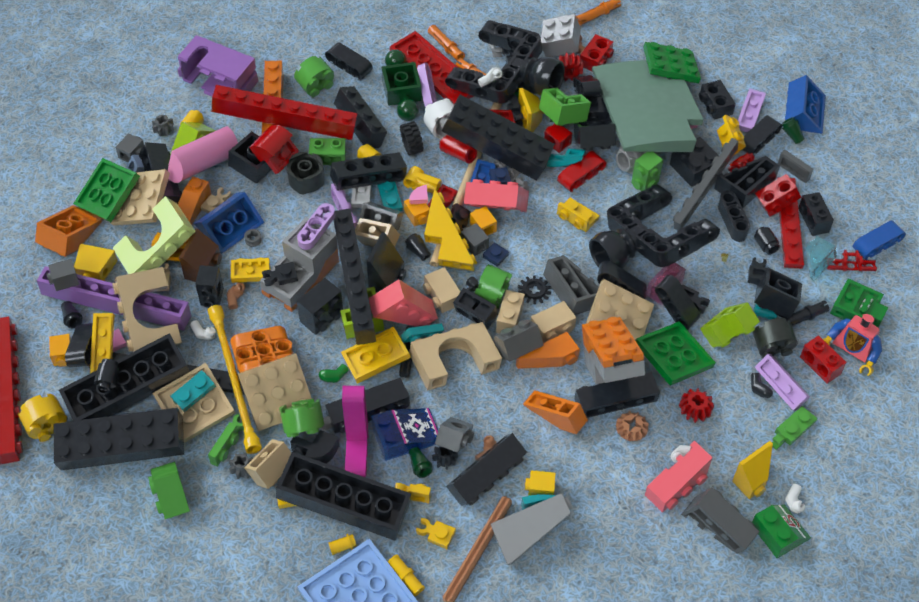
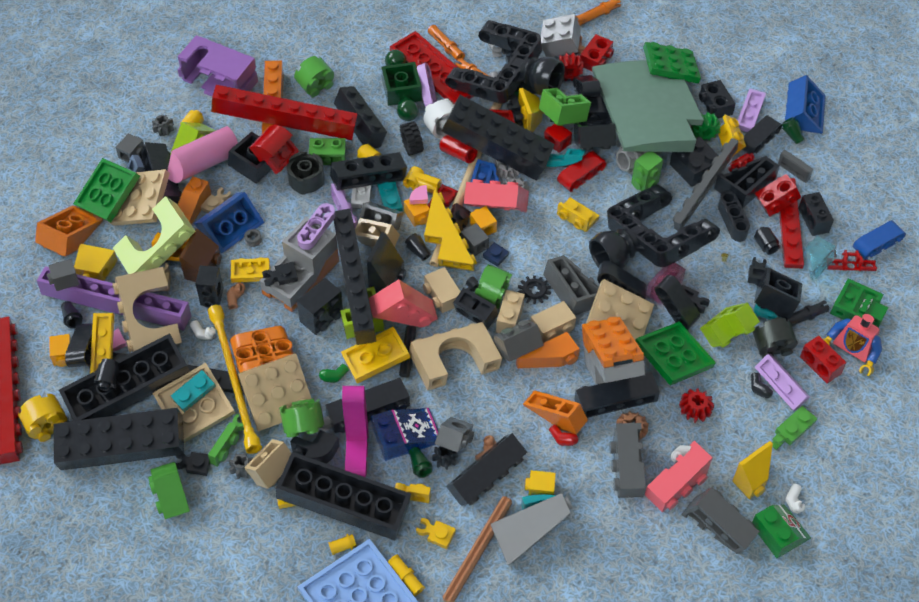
(195, 464): none -> black plate
(349, 60): black beam -> none
(422, 332): teal plate -> none
(494, 74): white arm -> none
(500, 174): dark blue plate -> none
(563, 438): none -> red arm
(627, 461): none -> dark grey wedge
(709, 127): none -> green gear

